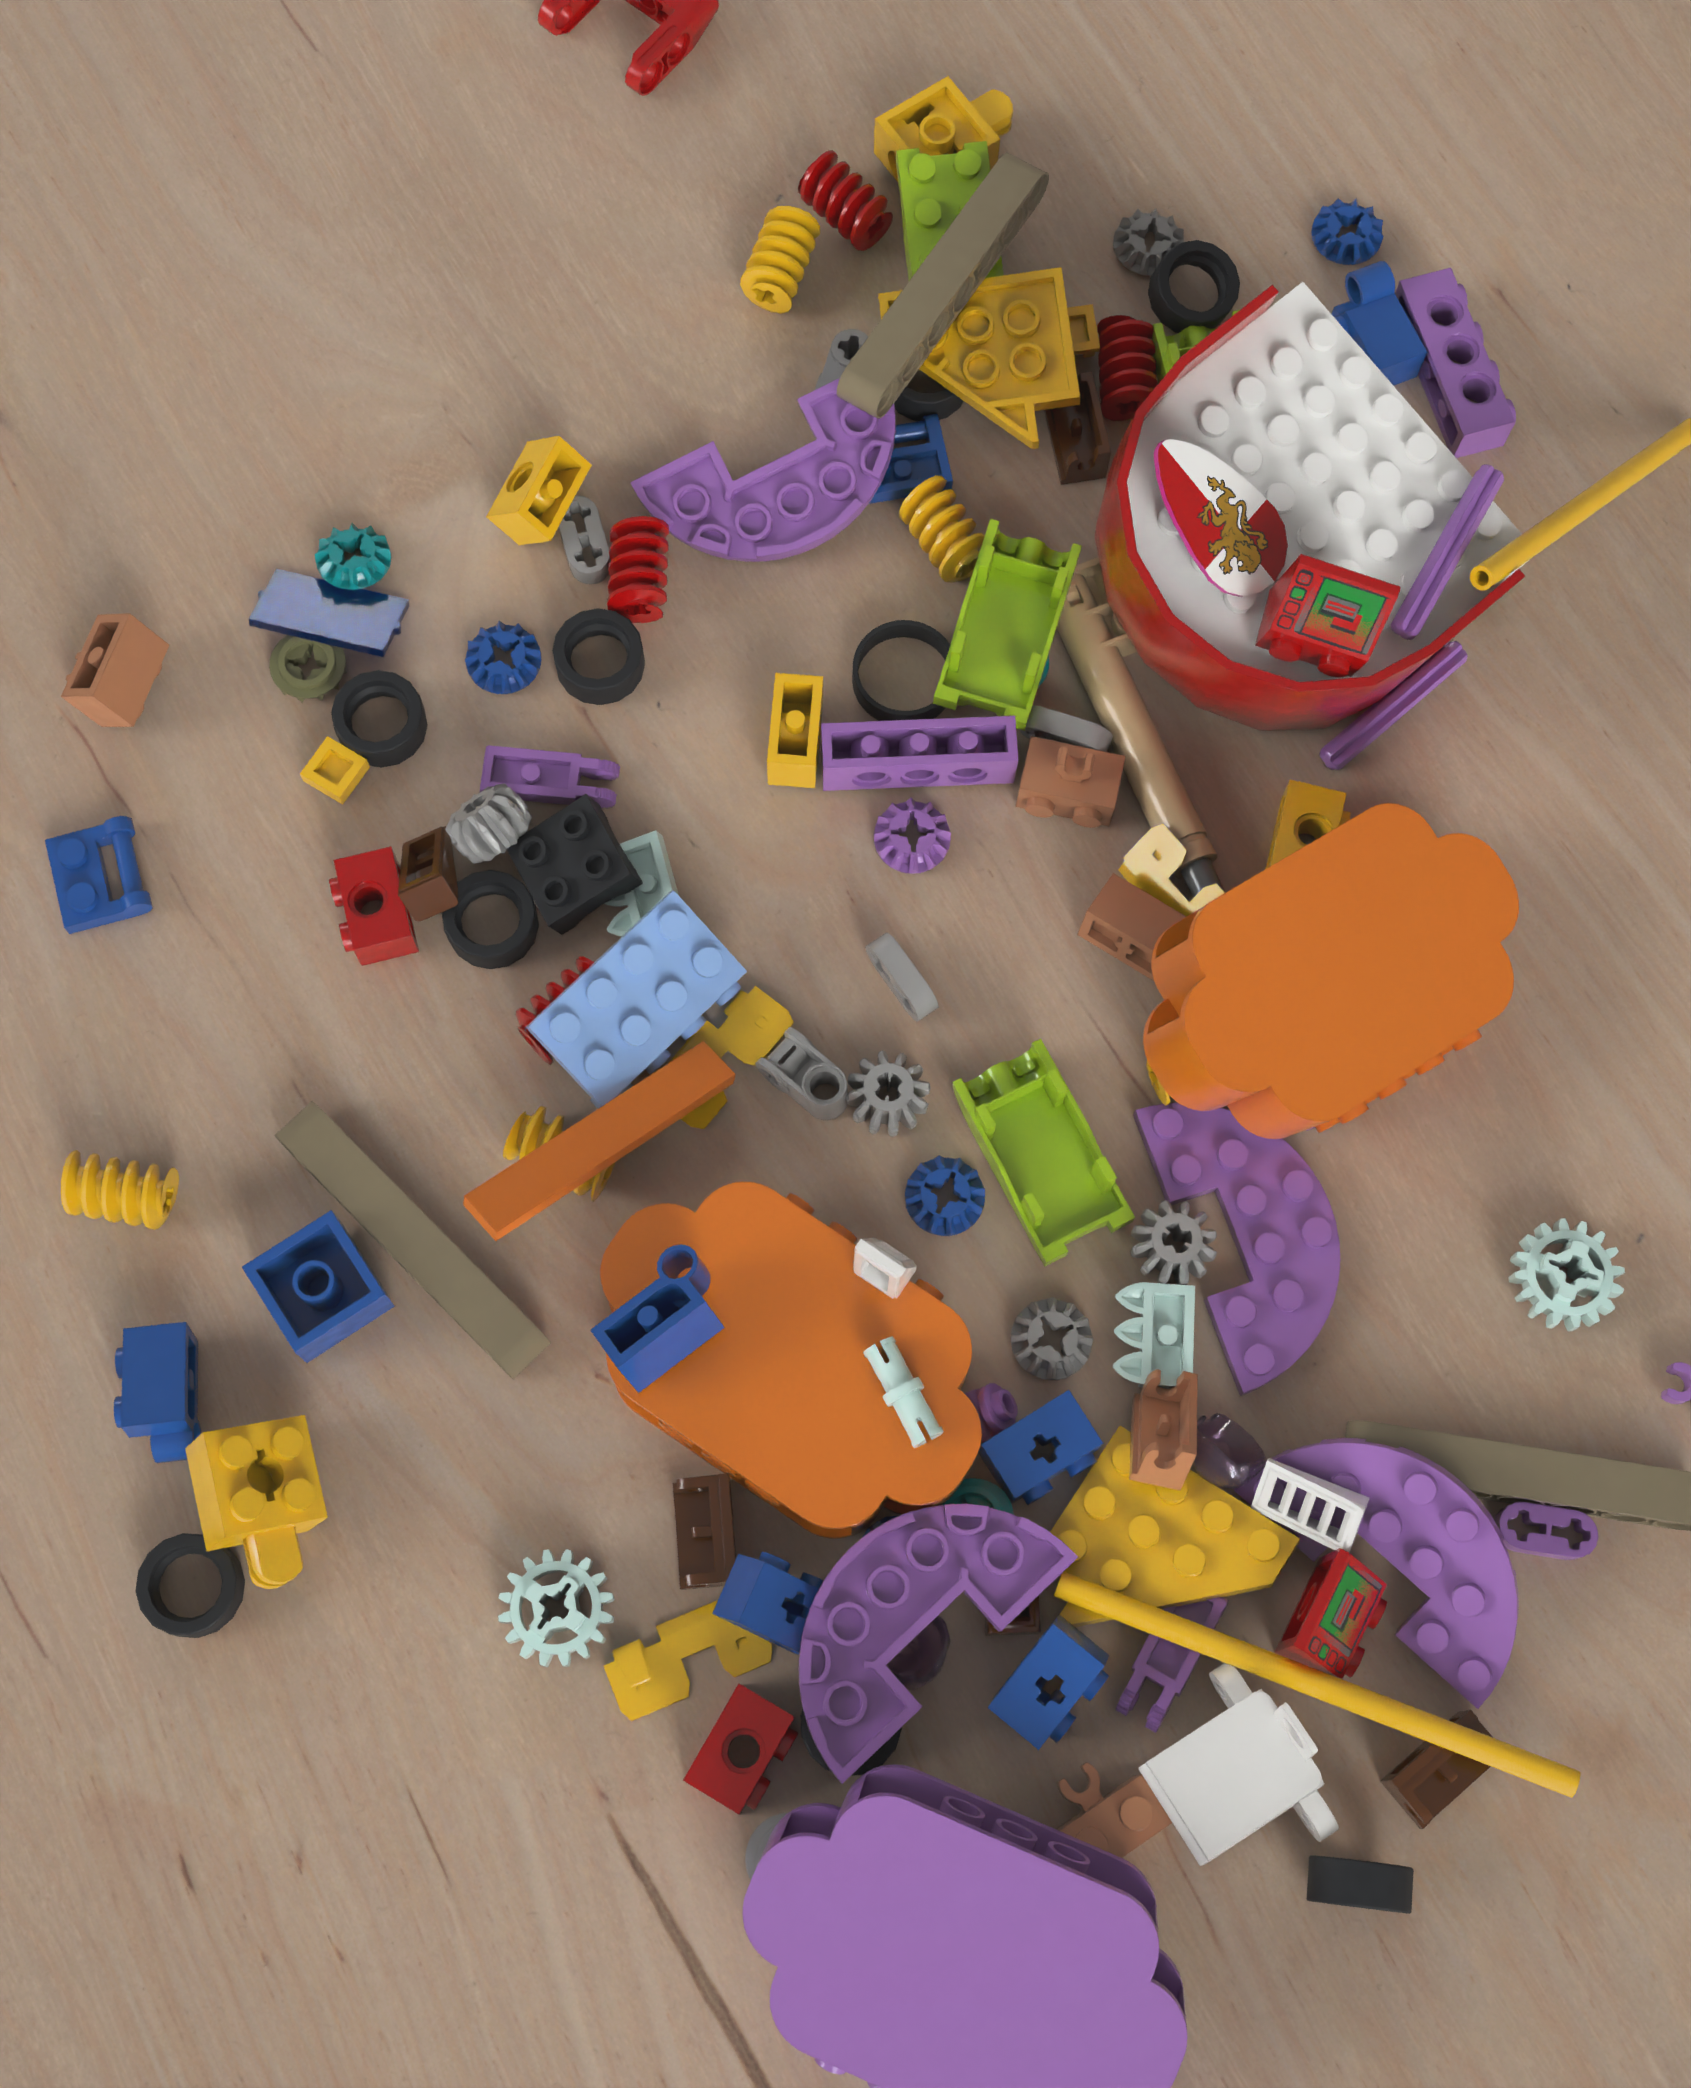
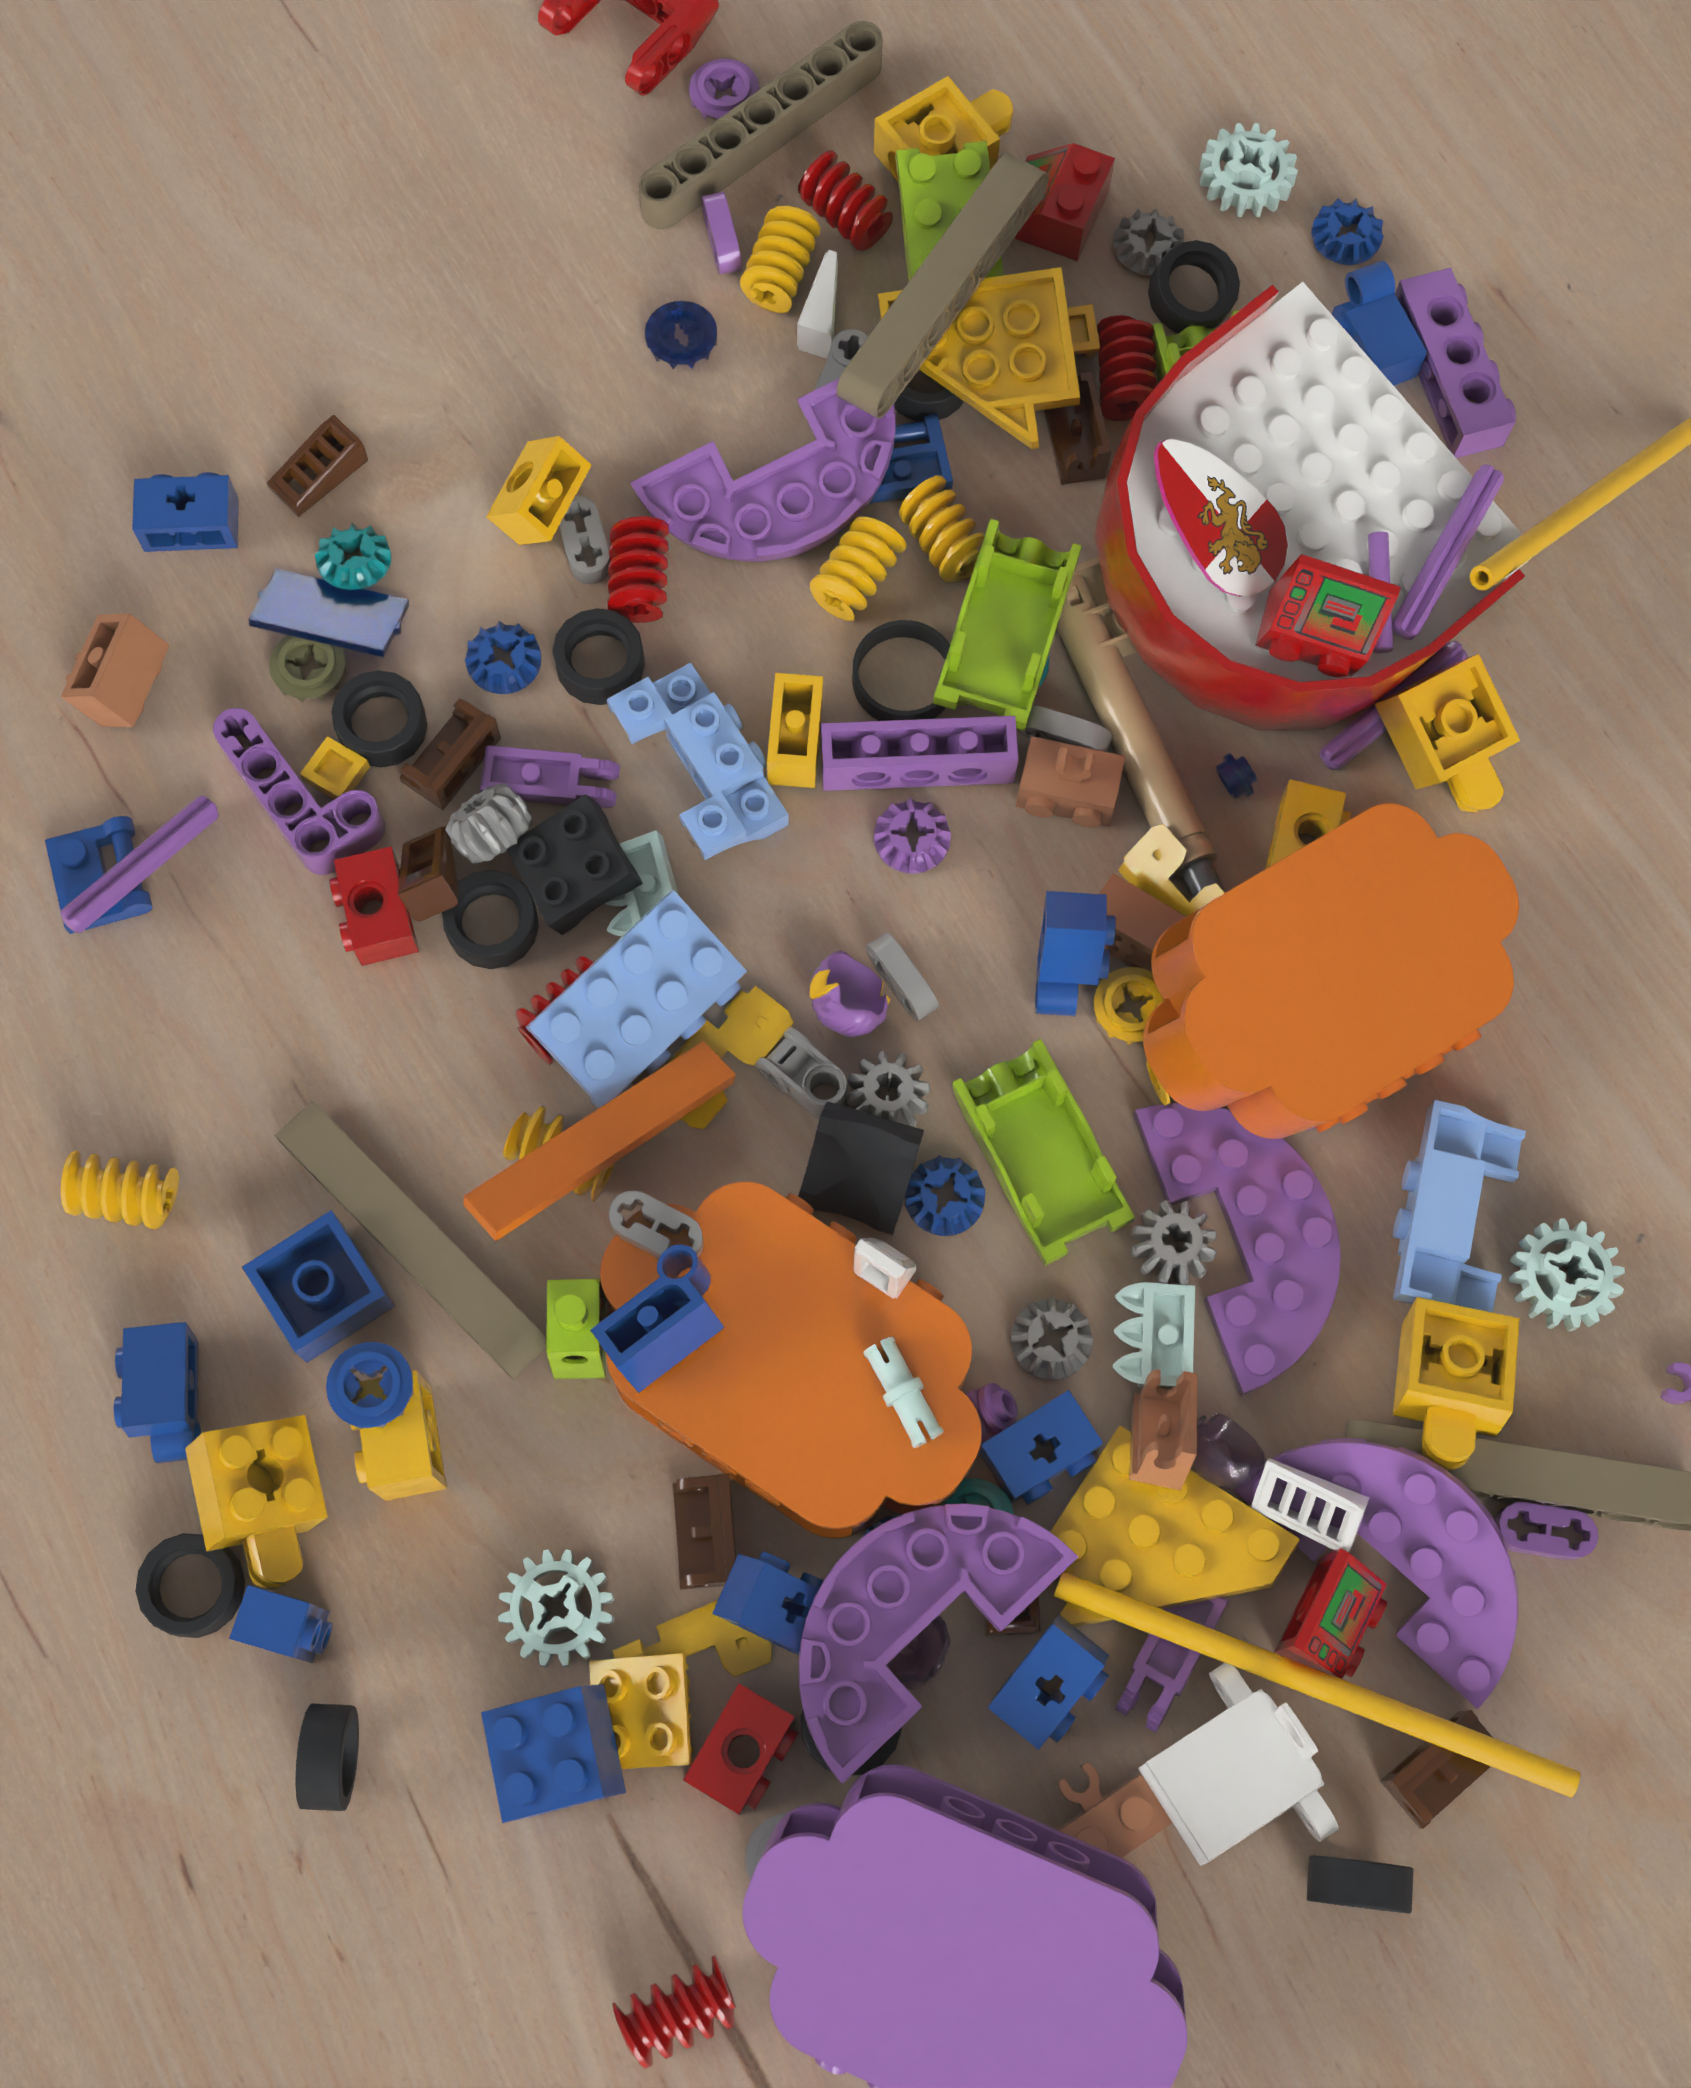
(139, 864): none -> medium lavender axle
(185, 512): none -> blue brick
(281, 1624): none -> blue brick
(285, 789): none -> medium lavender beam
(318, 444): none -> reddish brown slope
(327, 1757): none -> black tyre
(344, 1388): none -> blue gear
(406, 1452): none -> yellow brick
(452, 755): none -> reddish brown hinge
(553, 1752): none -> blue brick
(572, 1311): none -> lime torso
(647, 1708): none -> yellow hinge
(657, 1213): none -> light grey beam
(676, 2014): none -> red piece
(695, 323): none -> clear blue gear
(715, 754): none -> light blue bracket
(721, 75): none -> medium lavender gear
(721, 233): none -> medium lavender beam
(761, 124): none -> dark tan beam
(817, 318): none -> white slope
(848, 996): none -> medium lavender hair
(855, 565): none -> yellow piece
(860, 1166): none -> black brick
(1071, 201): none -> red slope
(1071, 949): none -> blue hinge
(1110, 997): none -> yellow gear
(1236, 775): none -> clear blue plate
(1248, 170): none -> light aqua gear
(1380, 569): none -> medium lavender piece
(1444, 1205): none -> light blue bracket
(1455, 1376): none -> yellow brick
(1472, 729): none -> yellow brick

